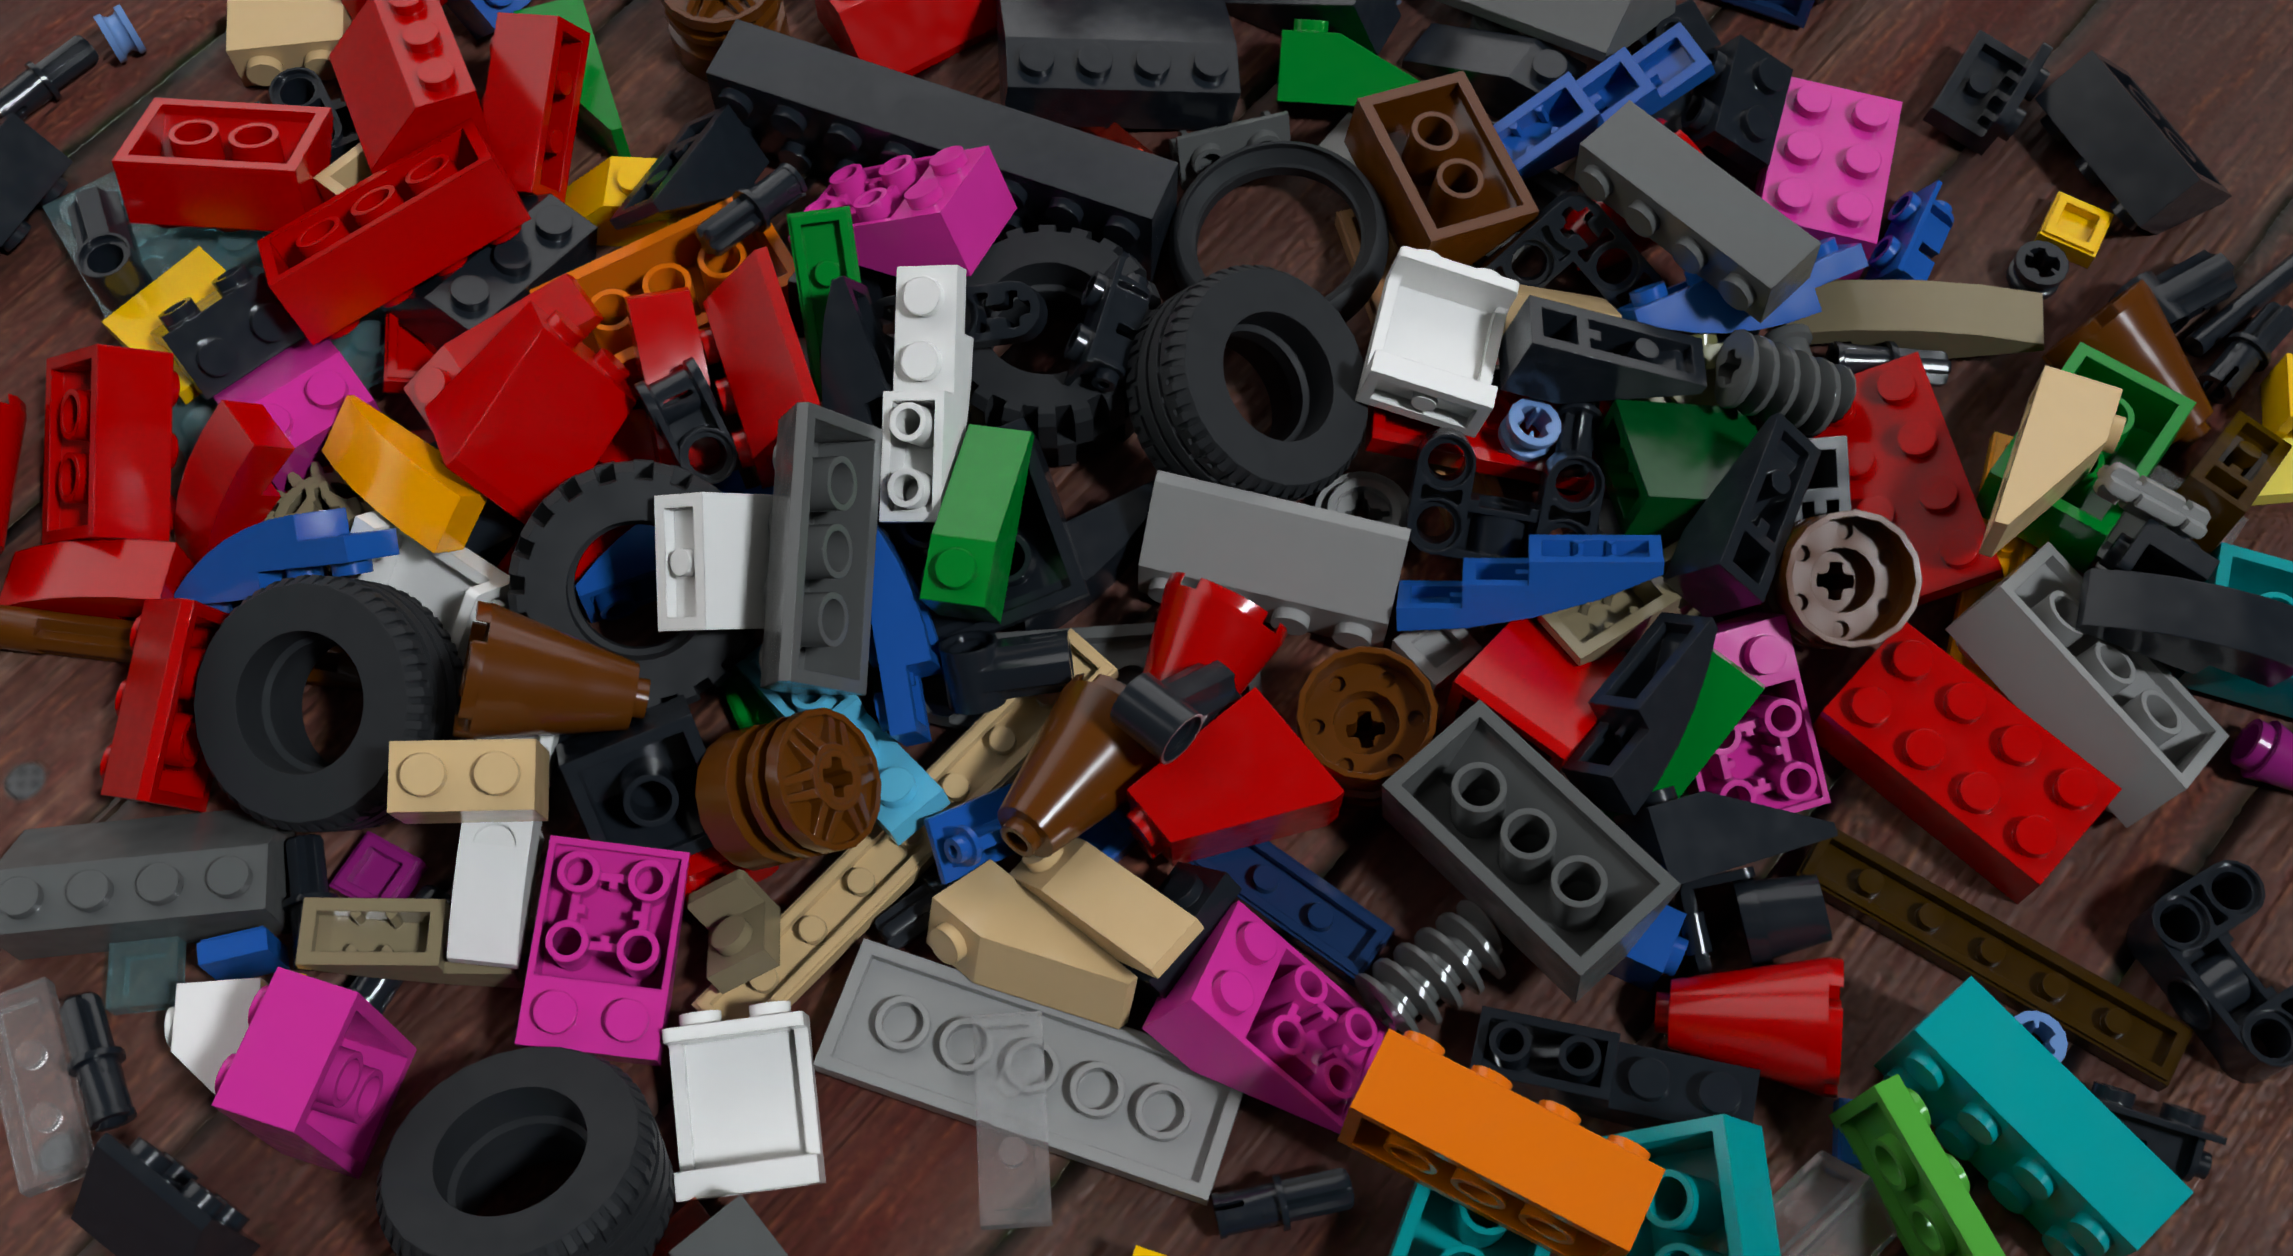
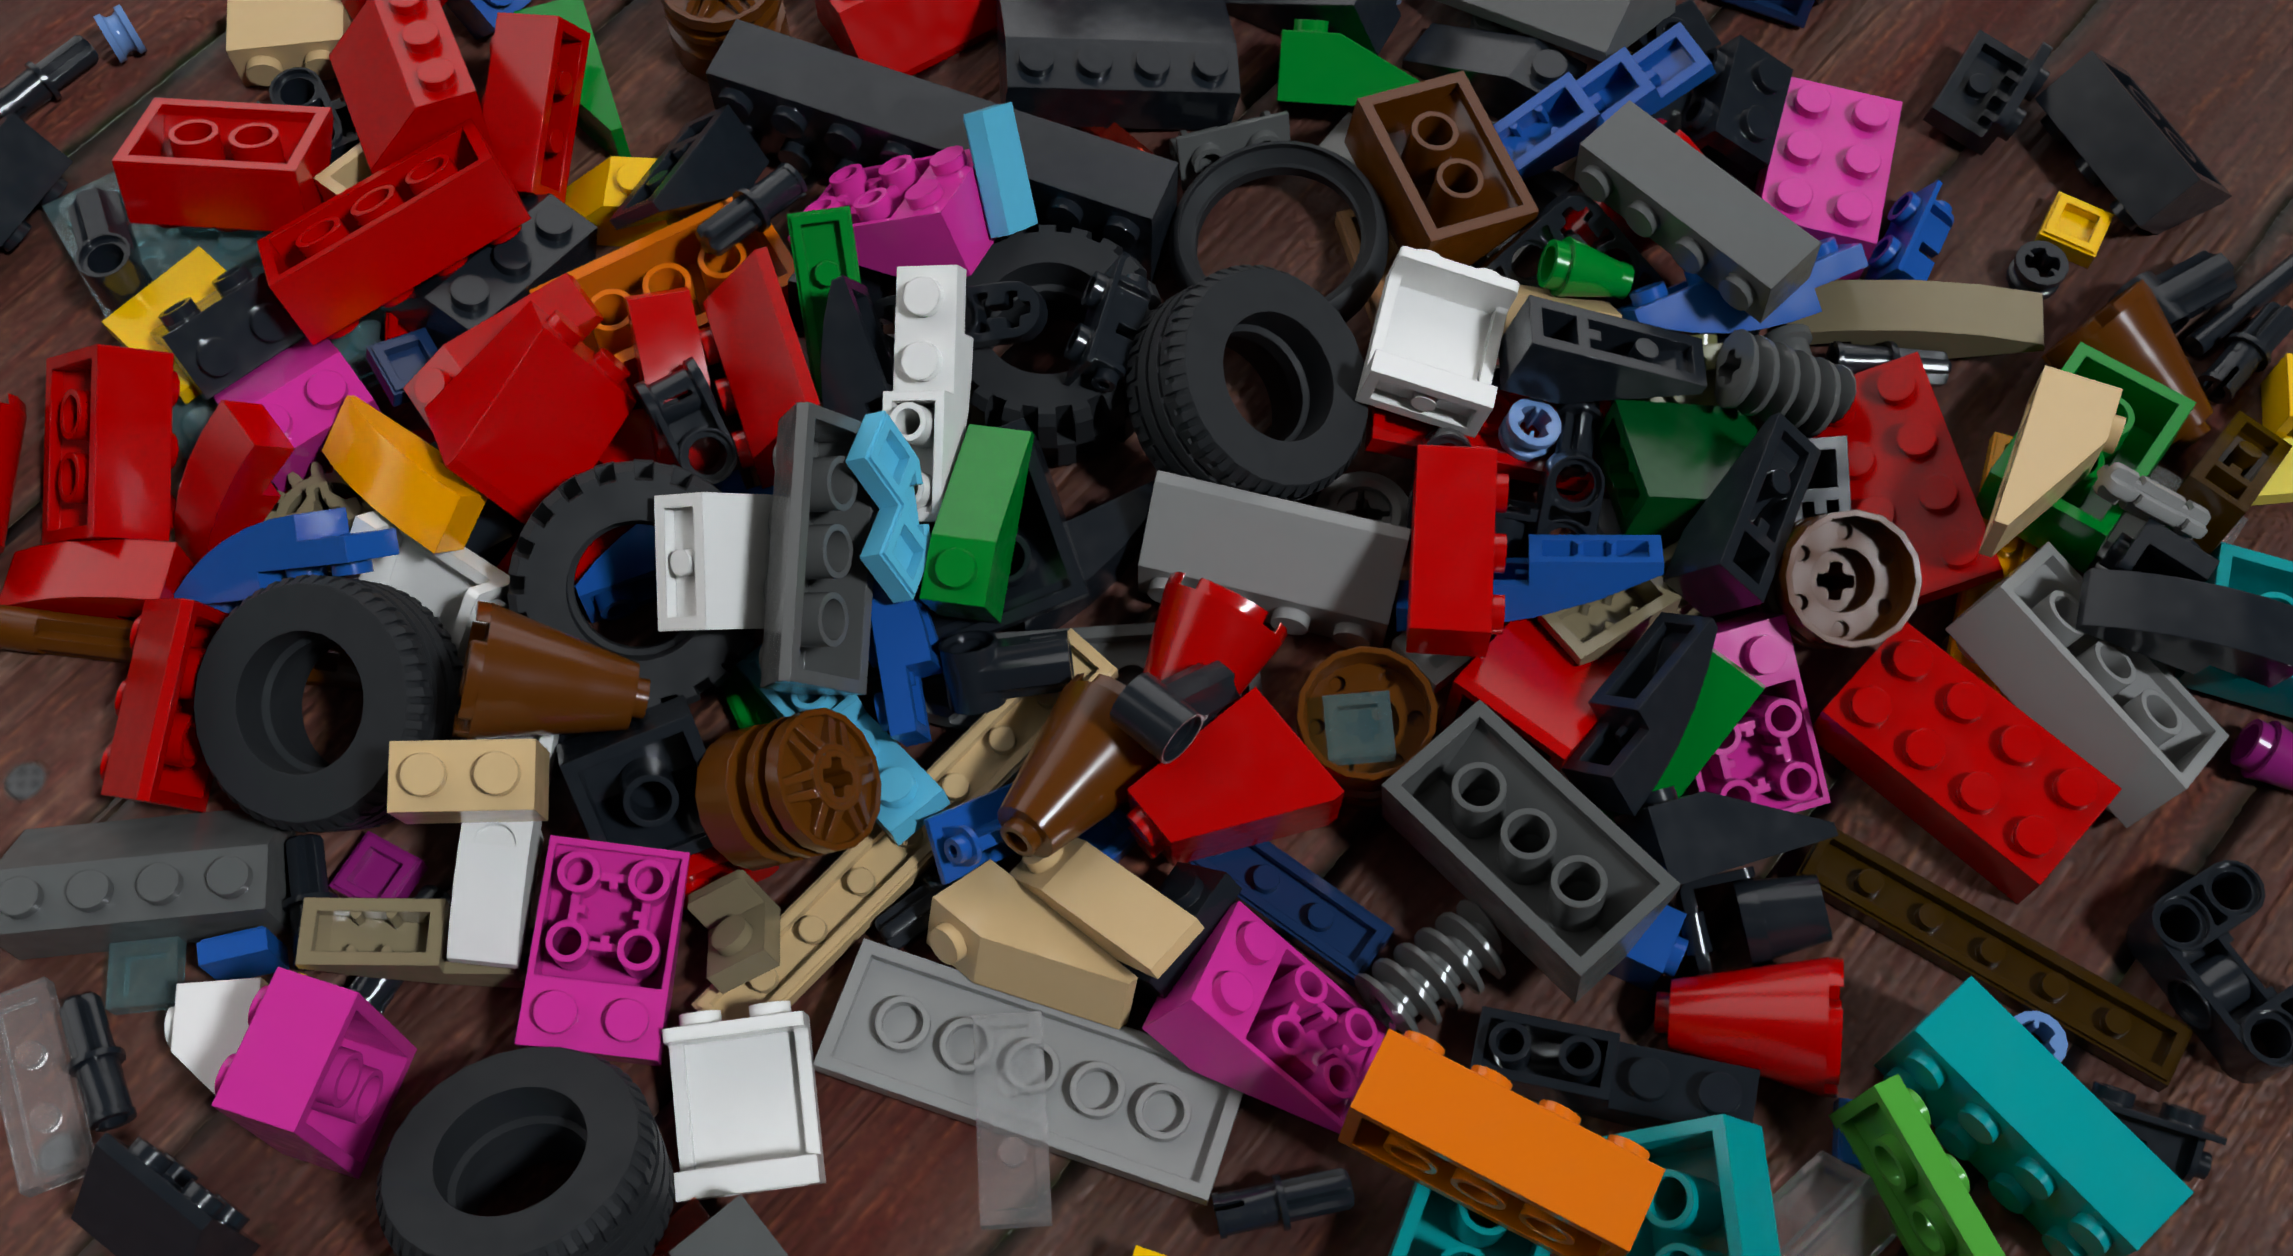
(399, 360): none -> dark blue tile
(888, 472): none -> medium azure tile
(1000, 169): none -> medium azure tile
(1359, 728): none -> clear light blue tile
(1456, 551): none -> red brick
(1581, 271): none -> green cone

